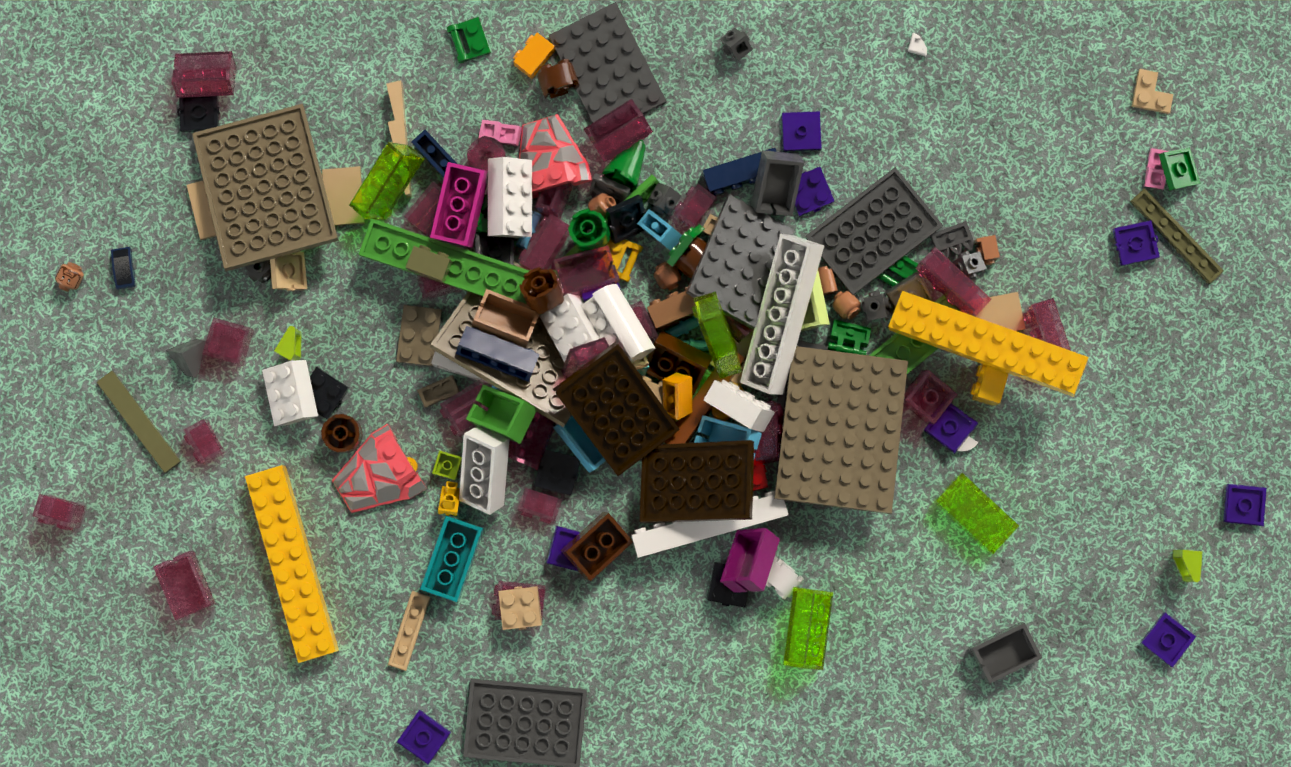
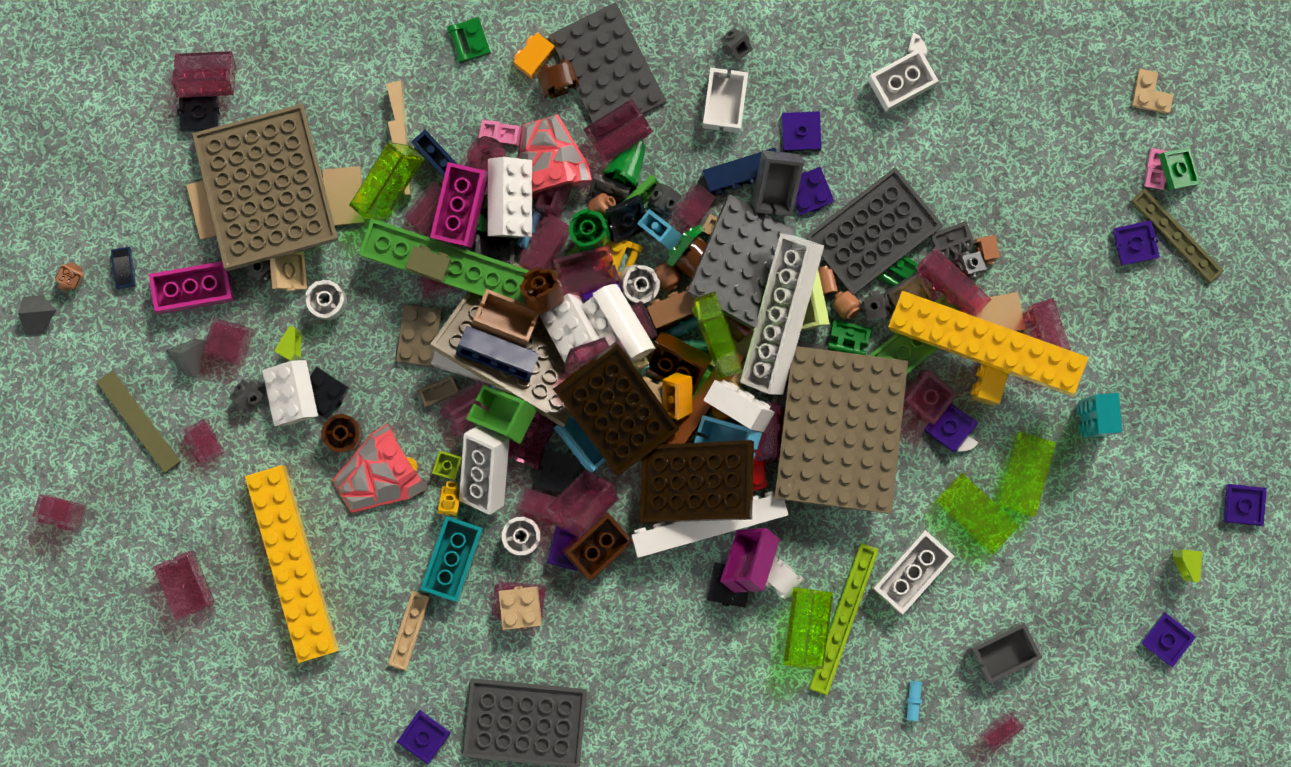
(35, 314): none -> dark grey slope
(191, 288): none -> dark pink brick
(247, 395): none -> dark grey brick
(327, 289): none -> white brick
(512, 529): none -> white brick
(582, 503): none -> clear pink piece
(643, 274): none -> white brick
(725, 100): none -> white piece
(844, 617): none -> lime tile
(903, 80): none -> white brick
(912, 572): none -> white brick
(914, 701): none -> medium azure pin
(1000, 731): none -> clear pink brick
(1025, 474): none -> clear neon green brick
(1099, 416): none -> teal brick

